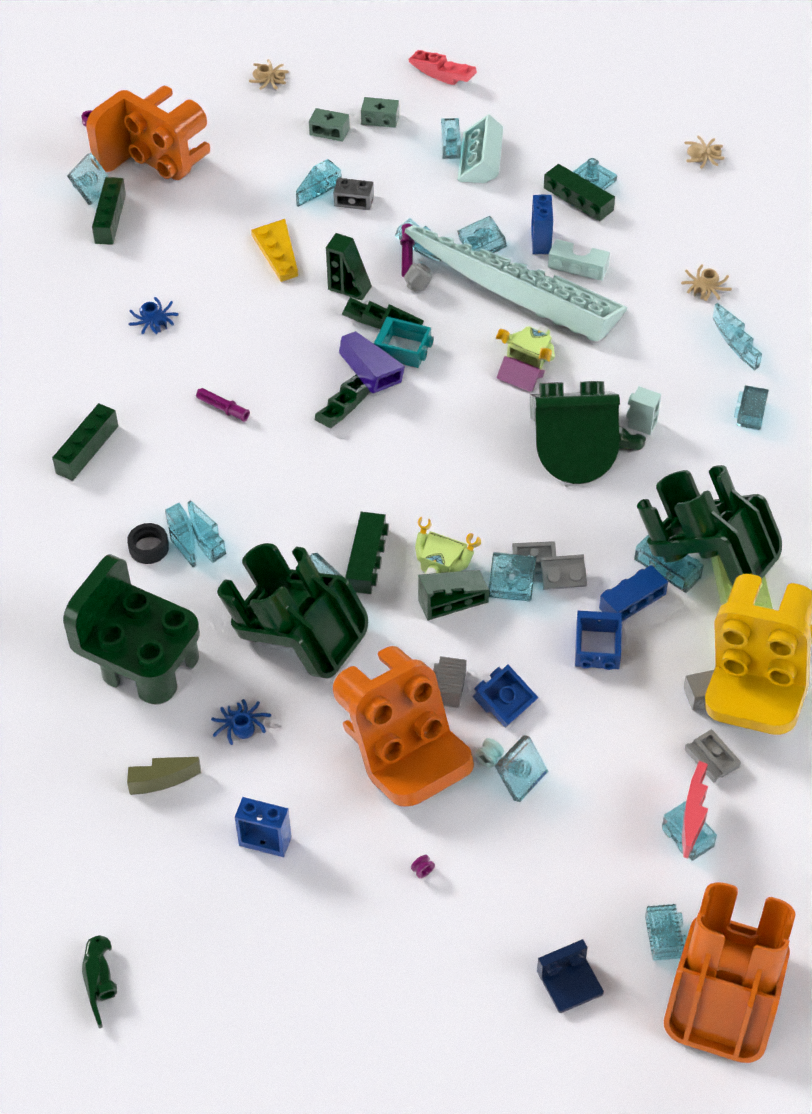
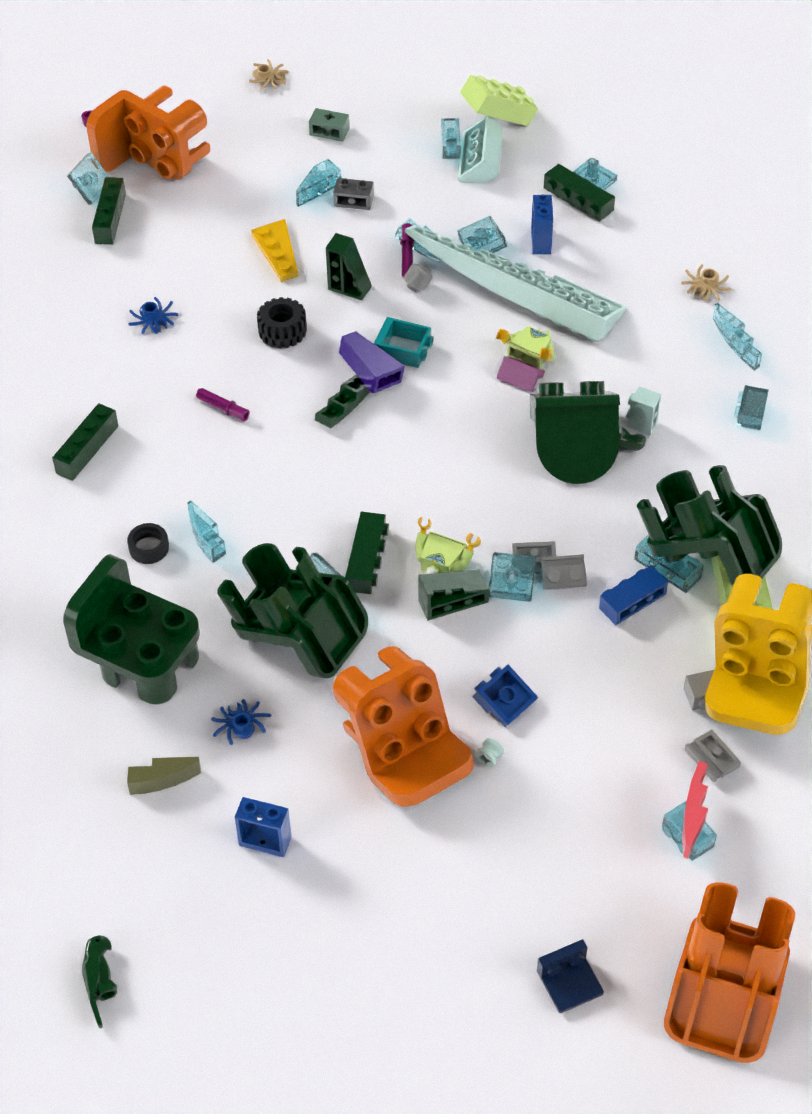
(181, 532): clear light blue slope -> none
(281, 322): none -> black tyre
(374, 314): dark green slope -> none
(380, 112): sand green brick -> none
(422, 866): magenta bush -> none
(438, 67): coral slope -> none
(451, 677): light grey brick -> none
(499, 100): none -> yellowish green brick
(521, 768): clear light blue tile -> none
(591, 265): light aqua arch -> none
(608, 622): blue window -> none
(664, 931): clear light blue brick -> none
(702, 153): tan animal -> none

